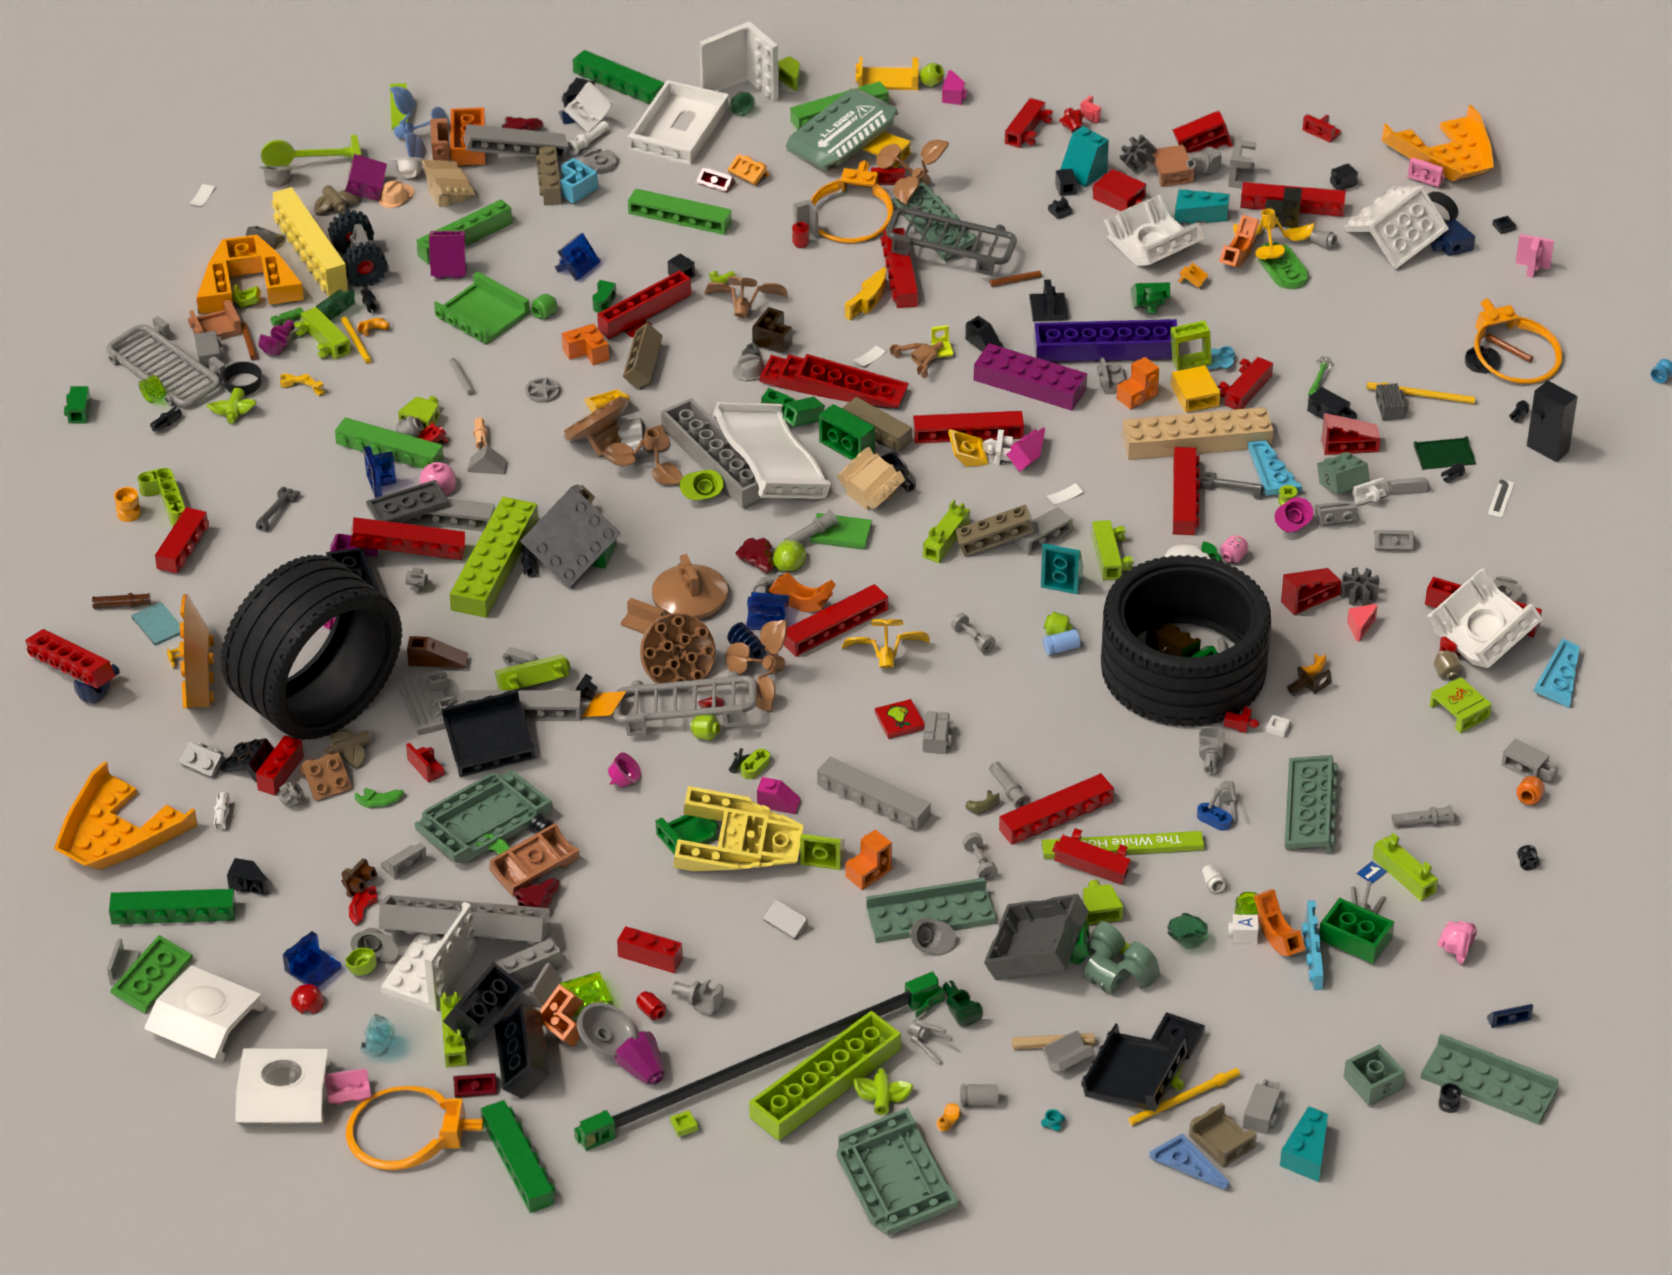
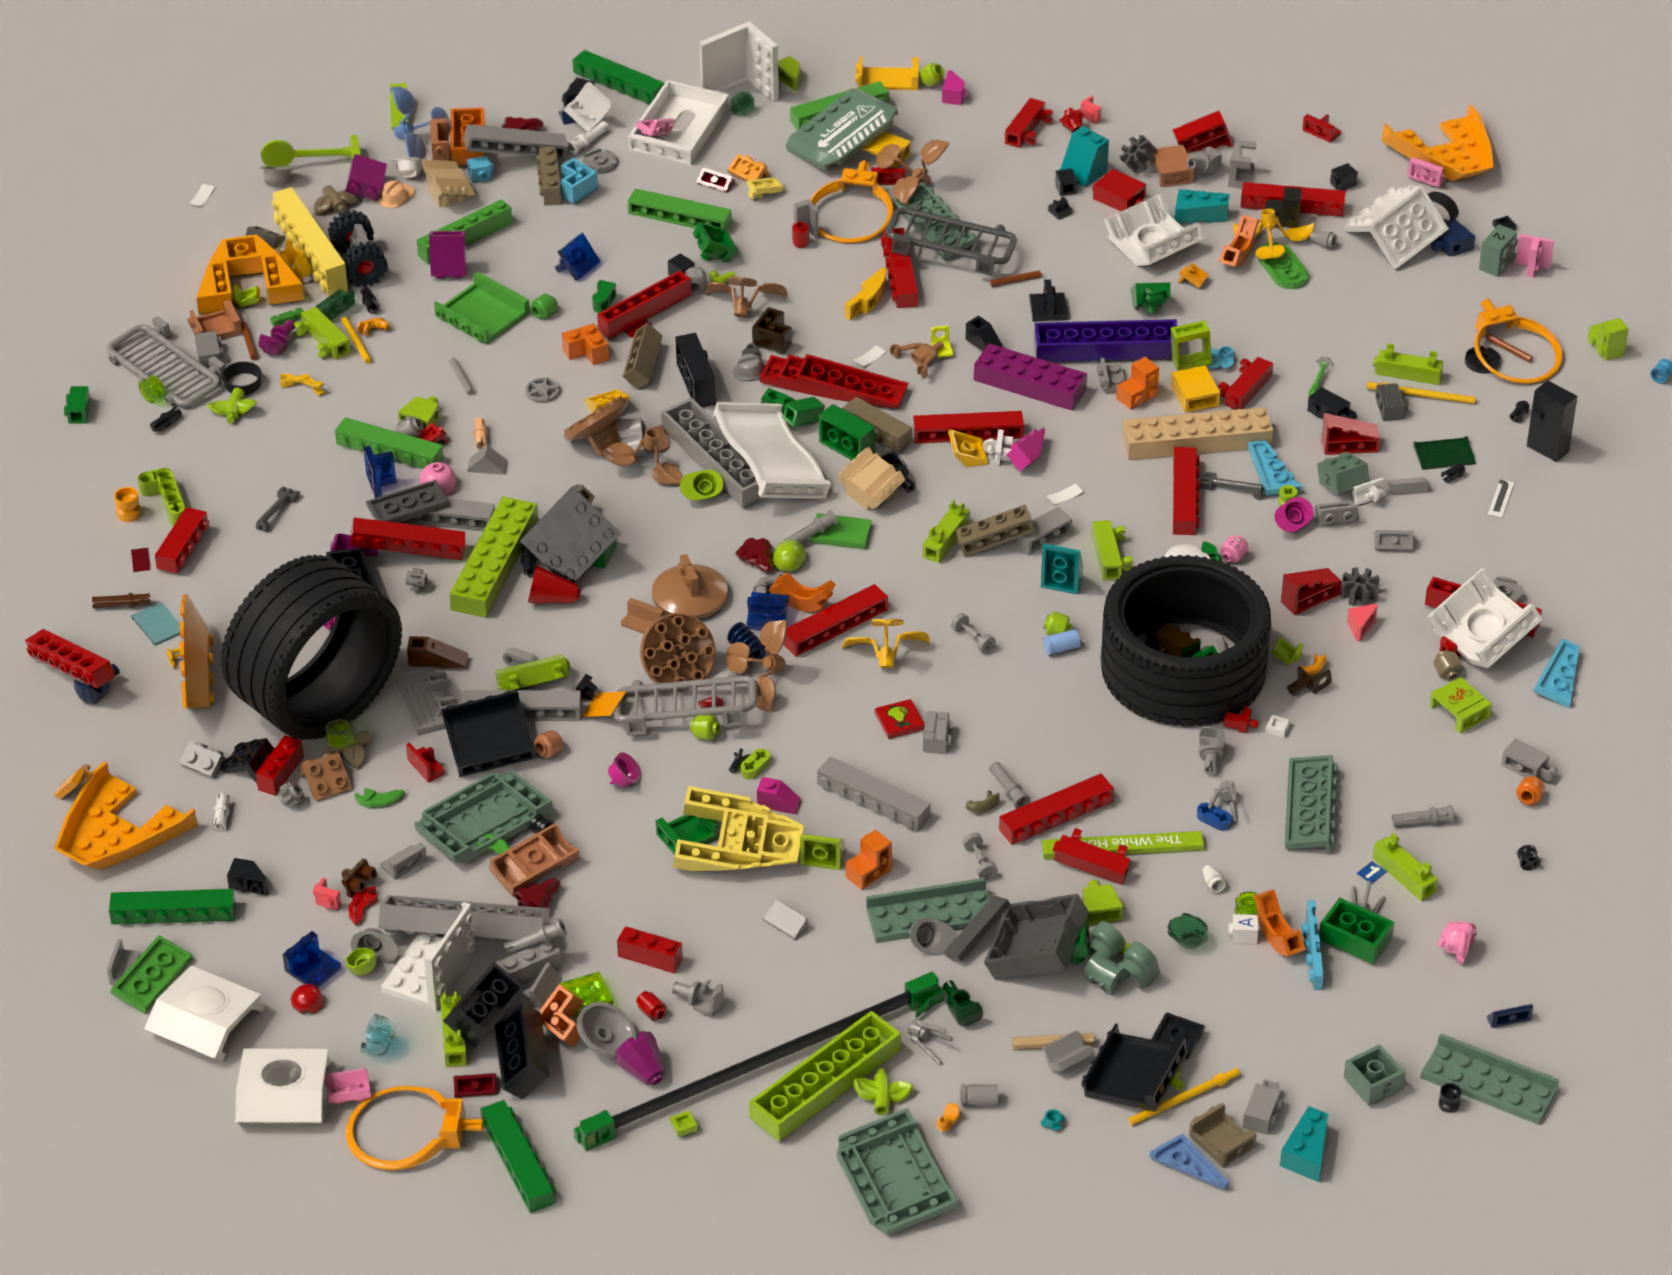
(73, 781): none -> light orange slope
(140, 559): none -> dark red sticker
(289, 255): none -> yellow piece
(325, 896): none -> coral bracket
(339, 733): none -> clear neon green wheel
(480, 169): none -> medium azure brick
(544, 935): none -> light grey pin
(548, 744): none -> nougat head
(552, 588): none -> red cone
(655, 126): none -> bright pink bracket
(695, 369): none -> black brick
(698, 279): none -> light grey head
(714, 242): none -> green brick
(761, 186): none -> light yellow plate
(977, 928): none -> dark grey tile
(1286, 652): none -> lime bracket
(1408, 366): none -> lime brick
(1498, 250): none -> sand green brick
(1609, 338): none -> lime brick

